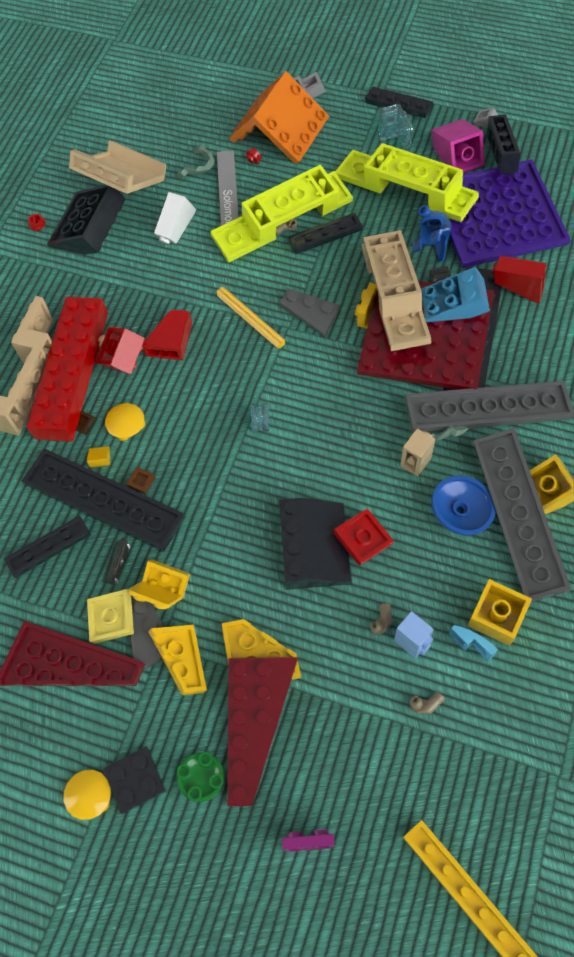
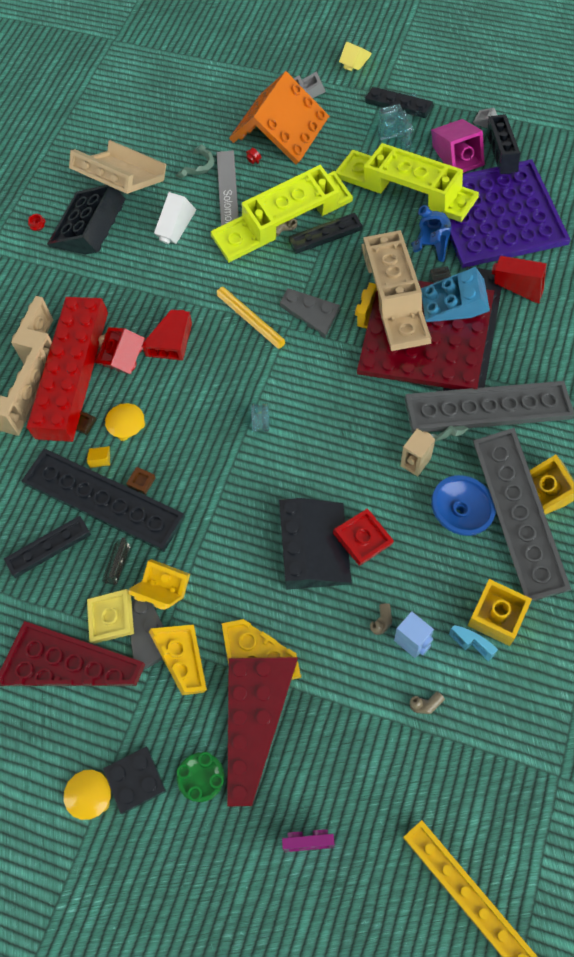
(354, 56): none -> light yellow slope

